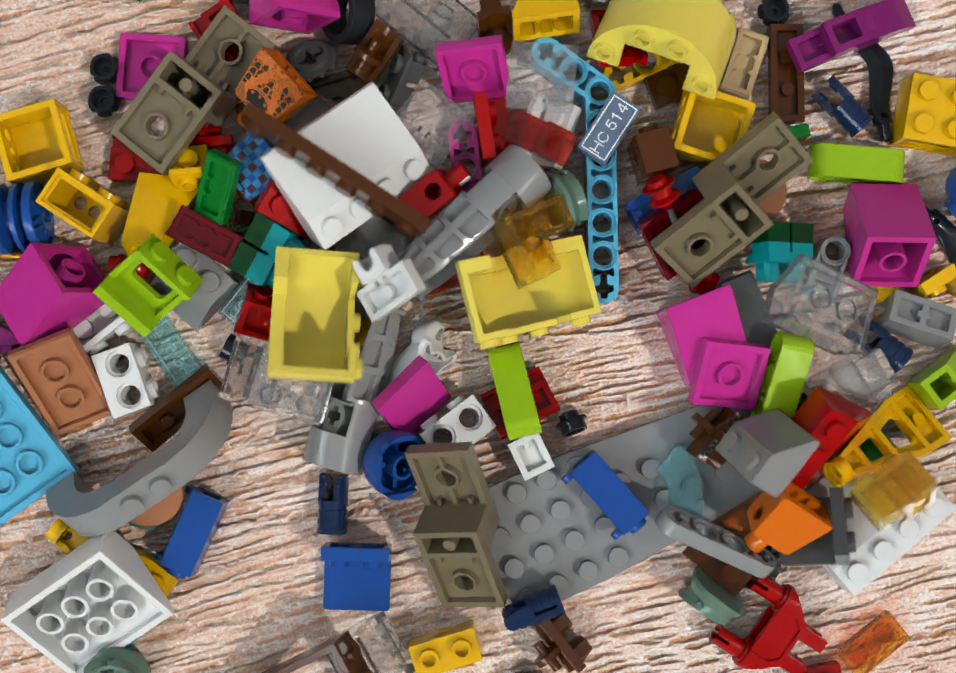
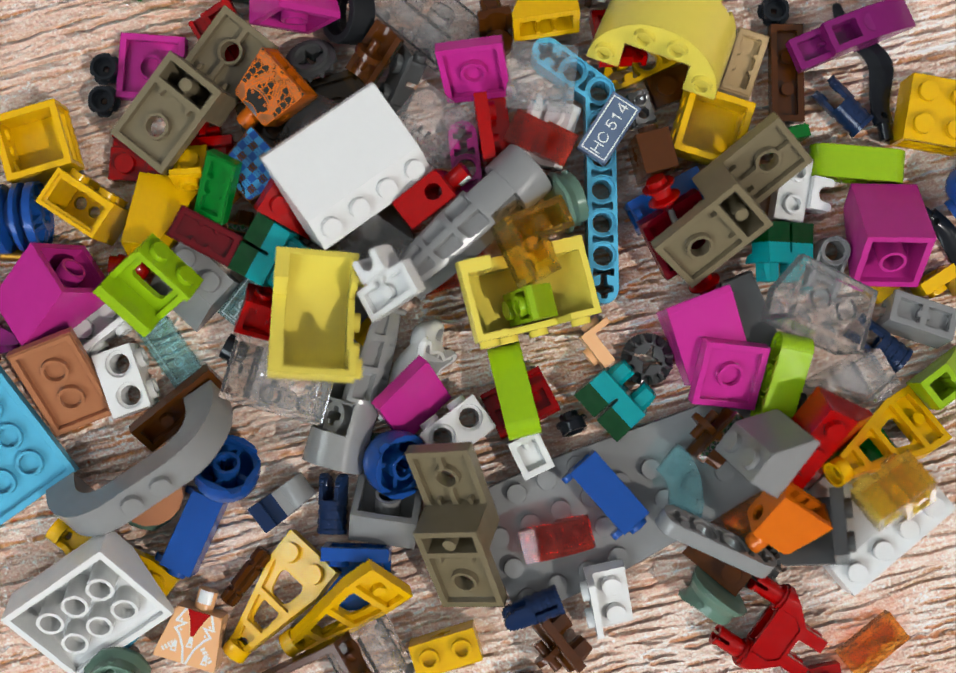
(195, 632): none -> light nougat torso
(231, 472): none -> blue cylinder
(246, 576): none -> reddish brown axle
(282, 502): none -> leg
(304, 563): none -> yellow plate
(323, 164): reddish brown plate -> none
(367, 581): none -> yellow plate
(381, 519): none -> light grey slope
(529, 304): none -> lime slope
(556, 539): none -> clear red slope
(595, 350): none -> light nougat bracket
(607, 594): none -> white bracket
(608, 386): none -> teal hips
(641, 99): none -> light grey piece
(661, 351): none -> dark grey gear
(799, 196): none -> white plate

